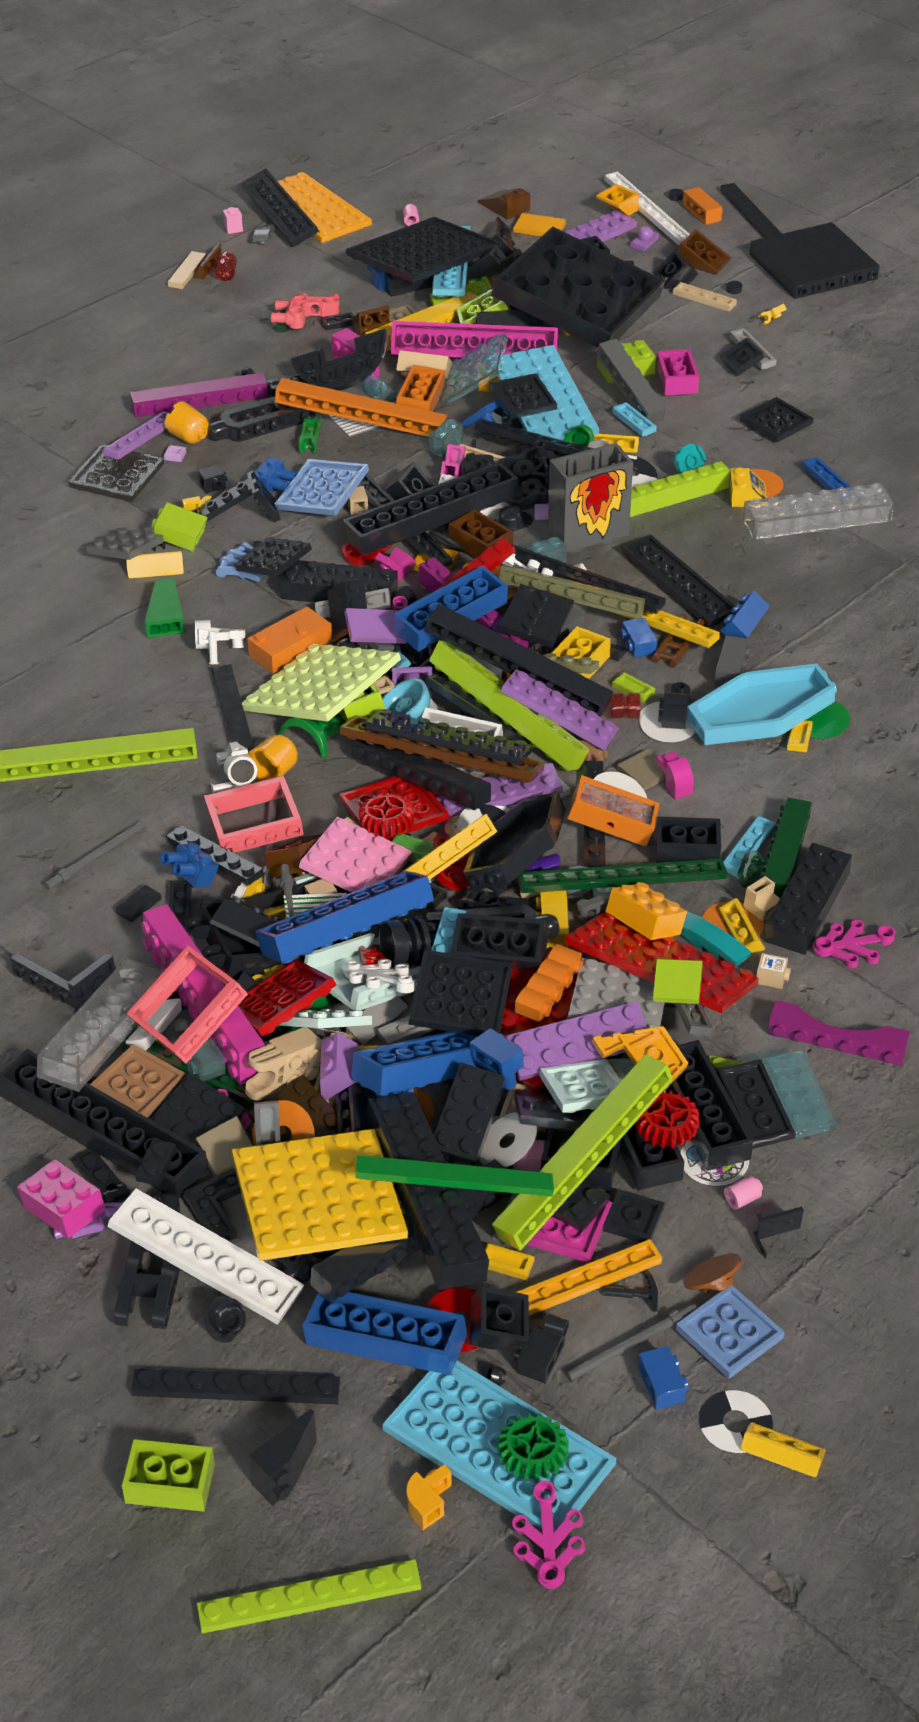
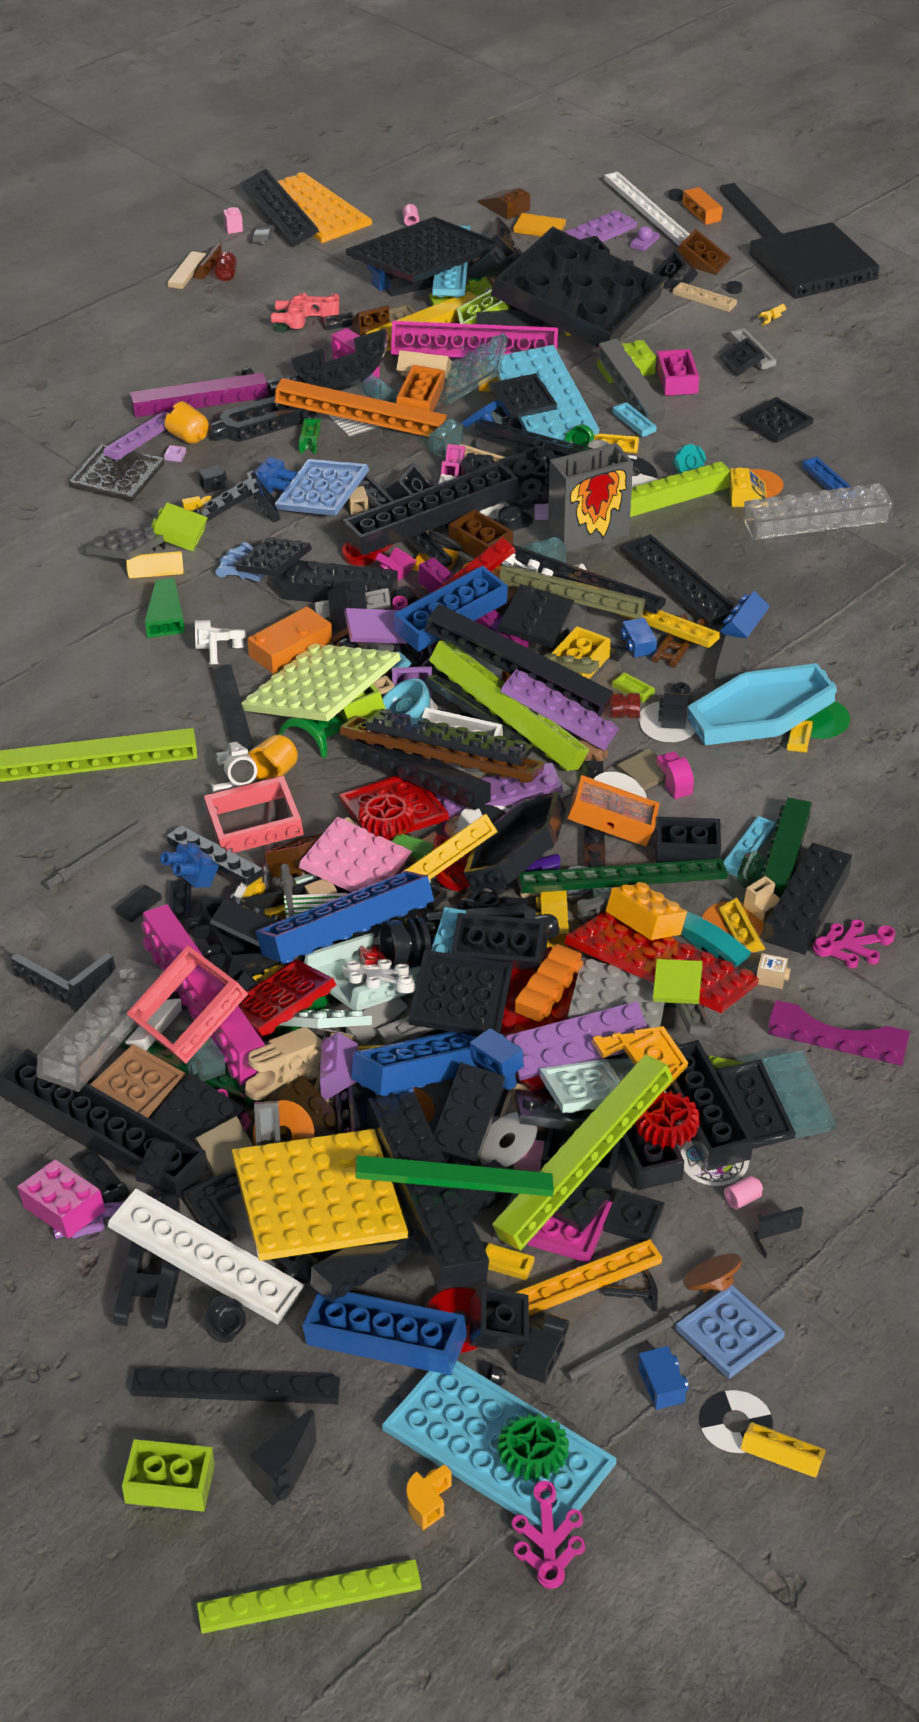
(620, 199): light orange slope -> none

